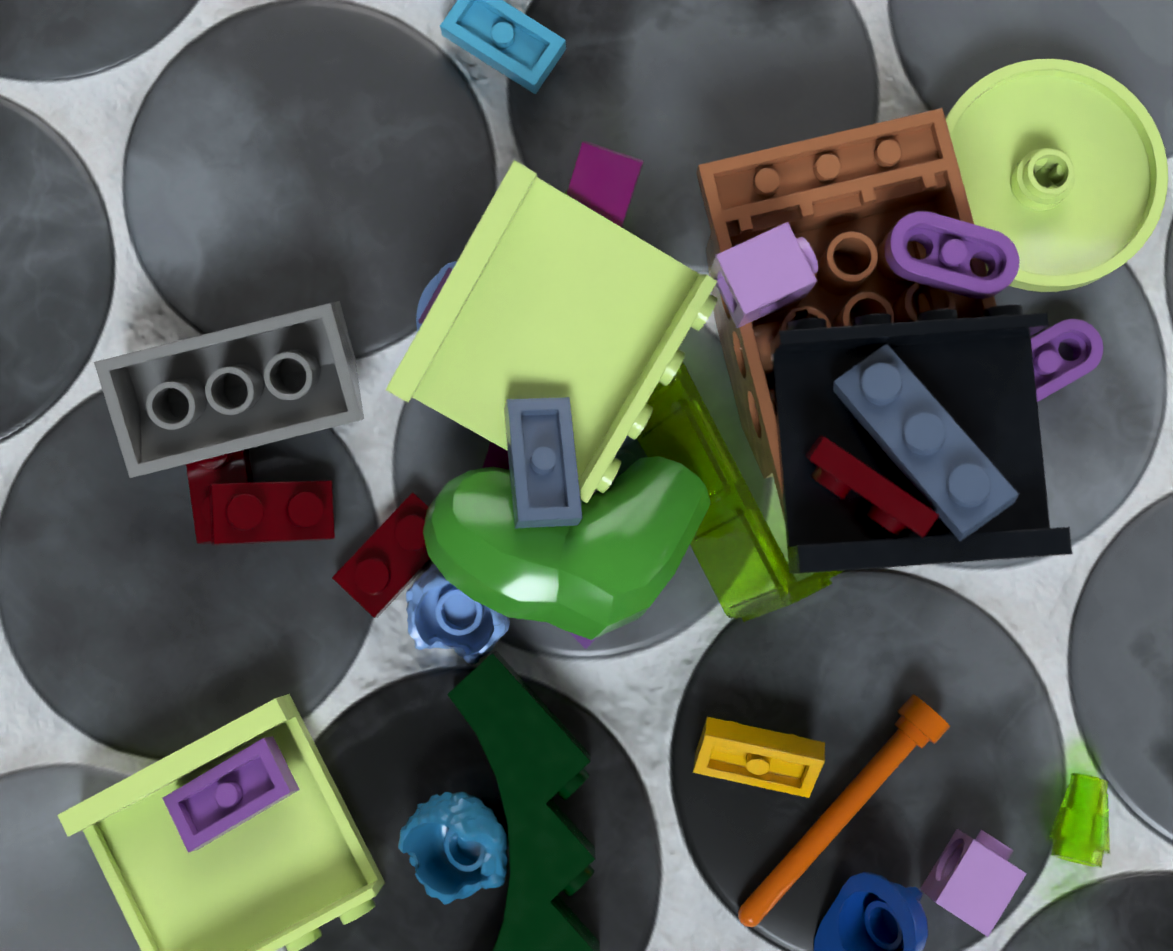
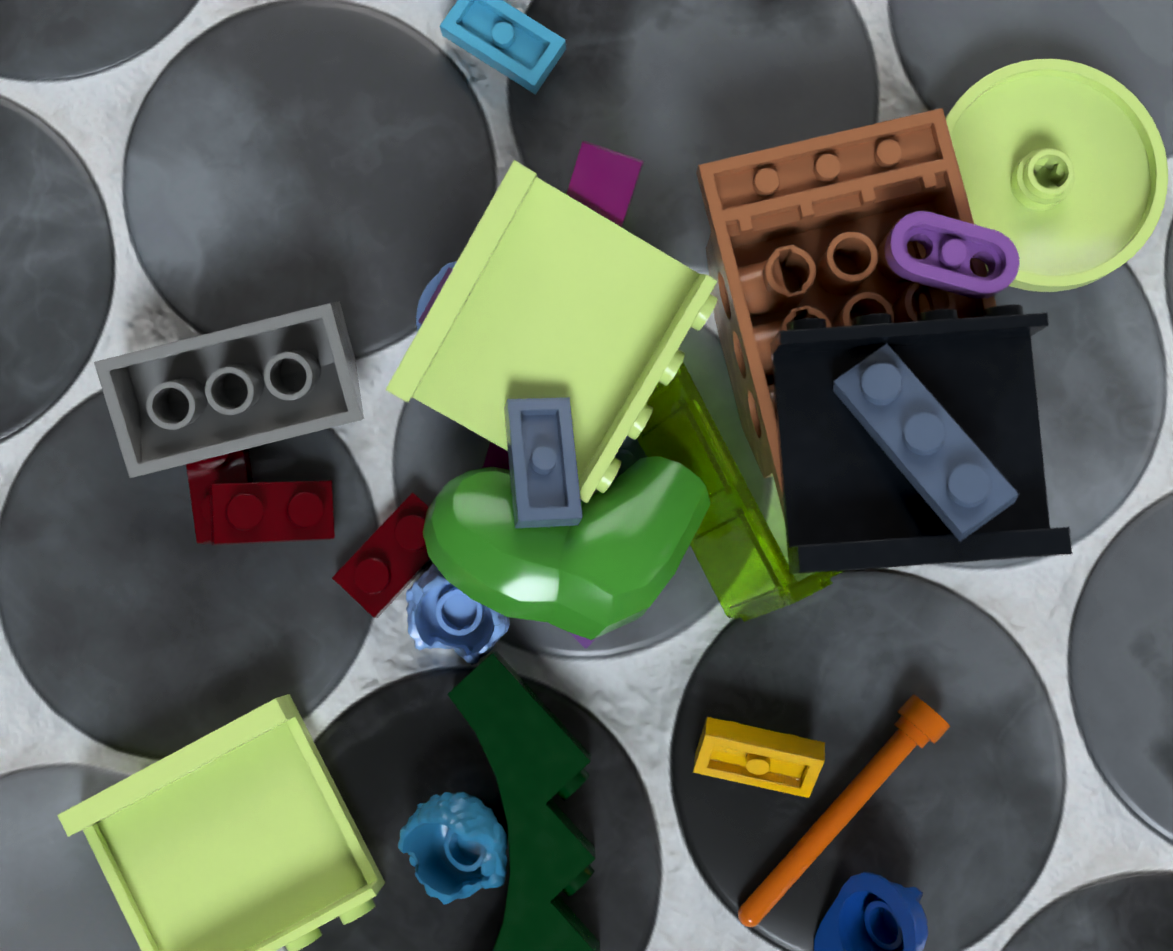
(230, 793): medium lavender plate -> none
(764, 274): lavender brick -> none
(891, 505): dark red plate -> none
(974, 879): lavender brick -> none
(1050, 368): medium lavender plate -> none
(1082, 822): clear neon green cone -> none

